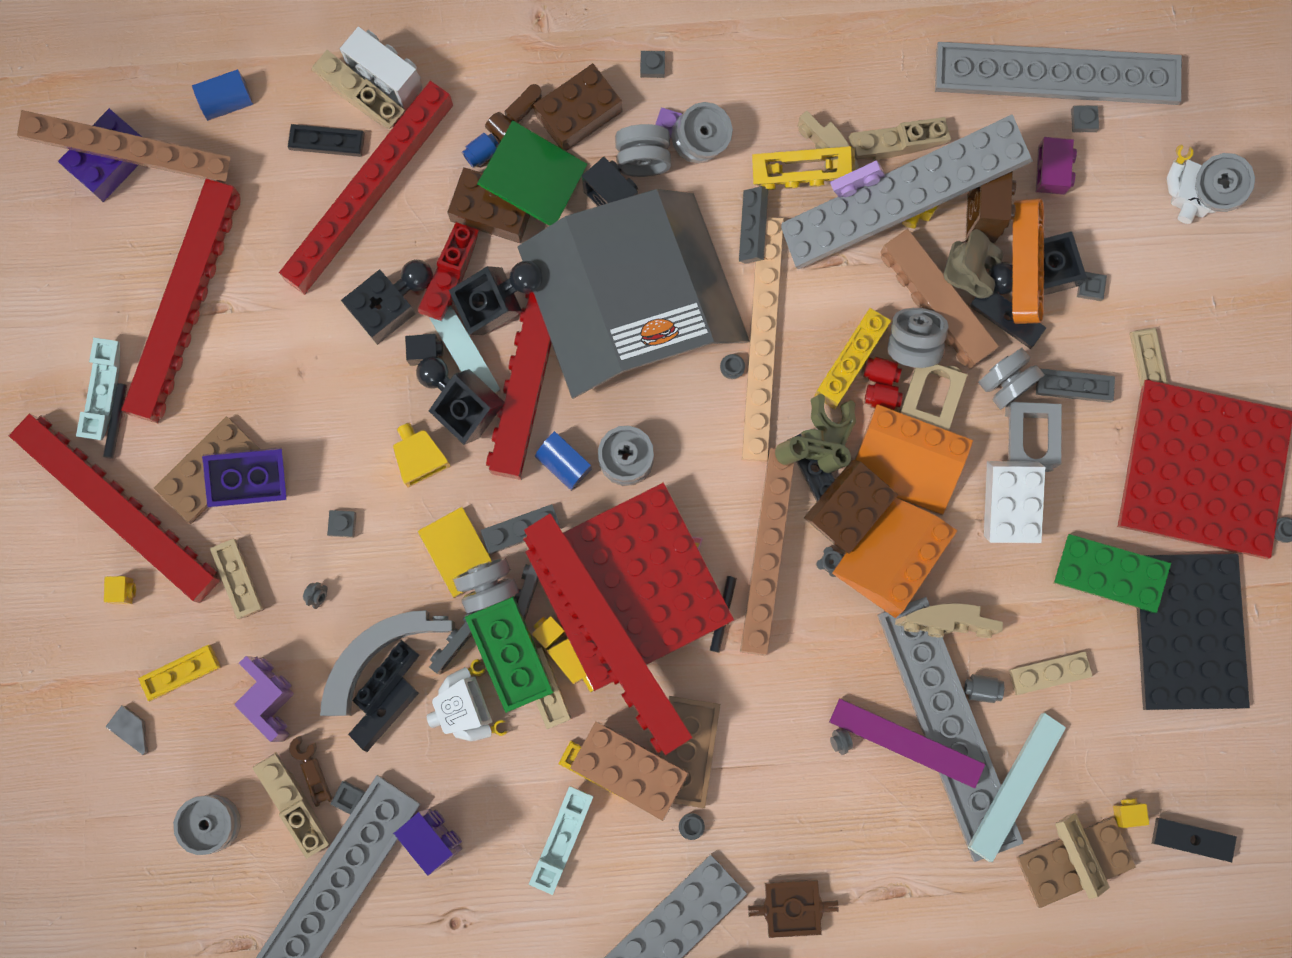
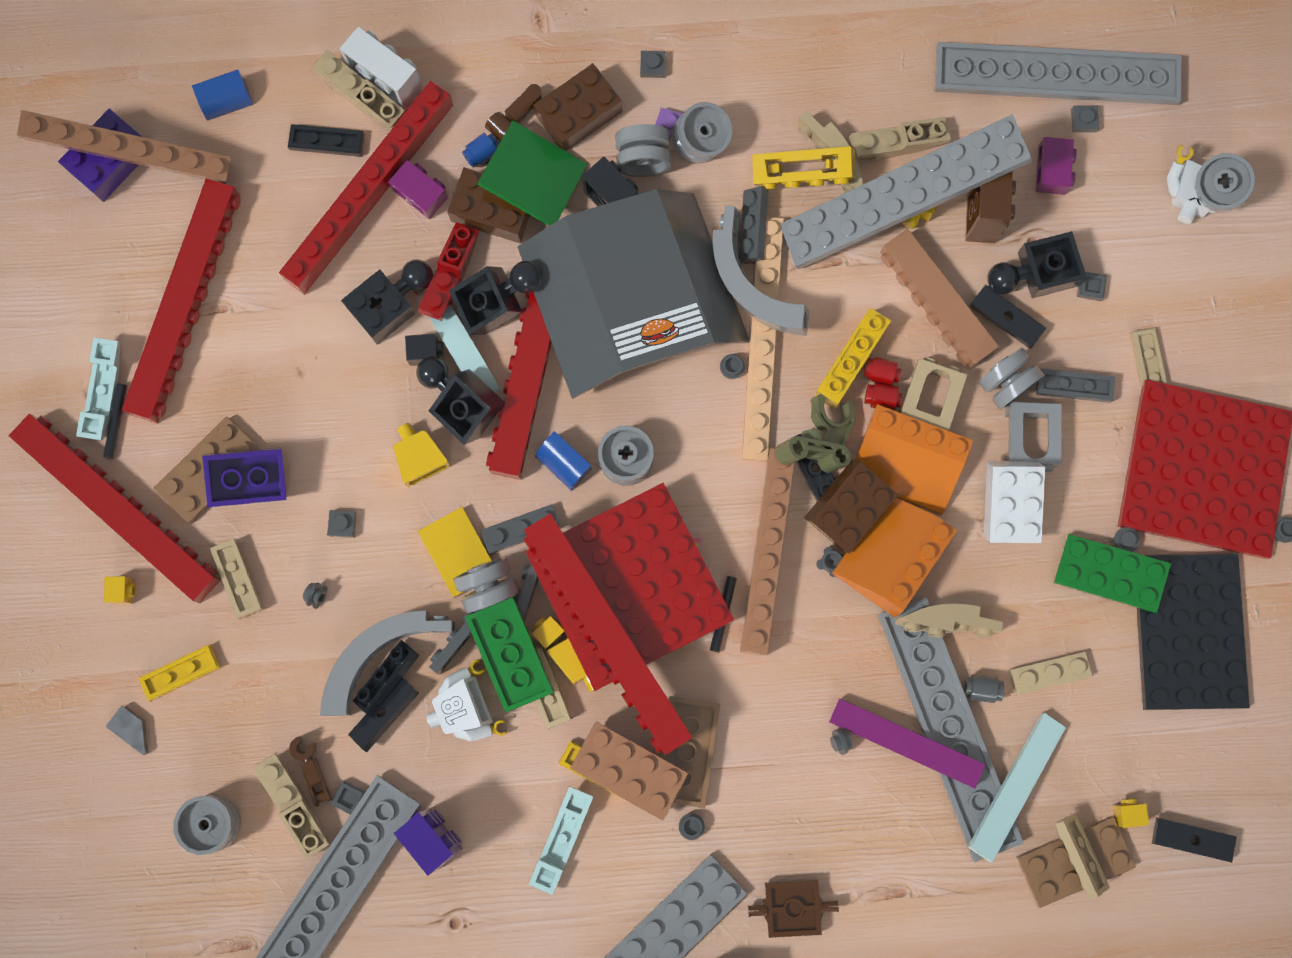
(265, 698): medium lavender bracket -> none
(418, 189): none -> magenta brick
(771, 312): none -> light grey arch
(864, 176): lavender plate -> none
(917, 337): light grey wheel -> none
(968, 263): dark tan piece -> none
(1028, 261): orange beam -> none
(1127, 539): none -> dark grey plate

